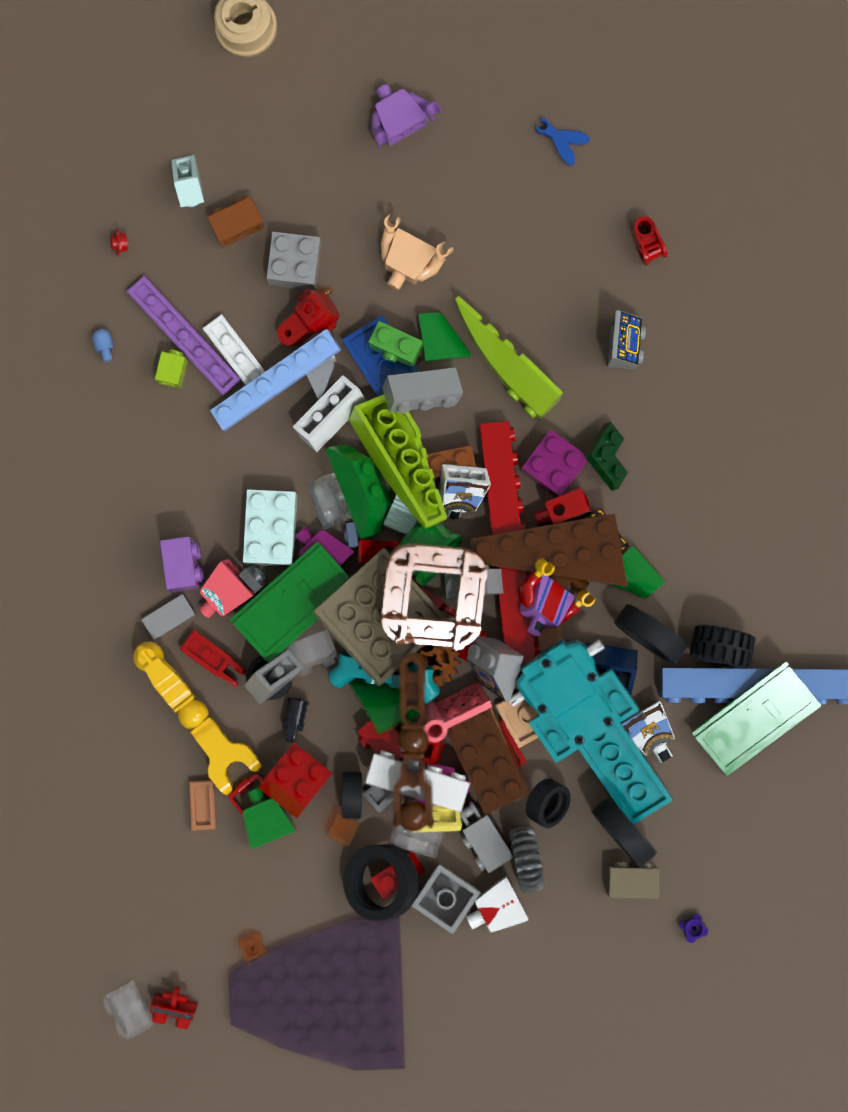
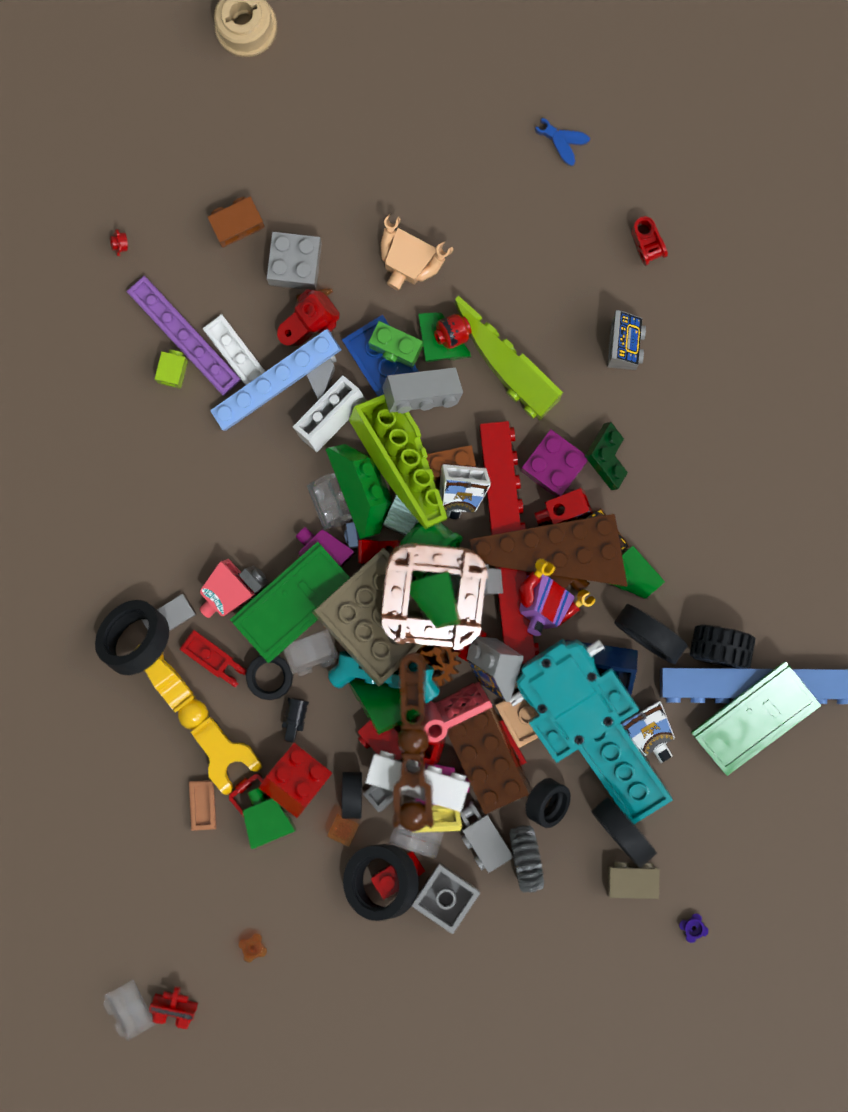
(103, 344): medium blue cylinder -> none
(148, 650): none -> black tyre
(181, 564): medium lavender brick -> none
(187, 181): light aqua slope -> none
(270, 528): light aqua brick -> none
(273, 676): light grey slope -> none
(328, 996): clear purple wing -> none
(400, 115): medium lavender torso -> none
(436, 599): none -> green slope
(452, 331): none -> red head
(497, 908): white torso -> none
(549, 637): clear orange plate -> none

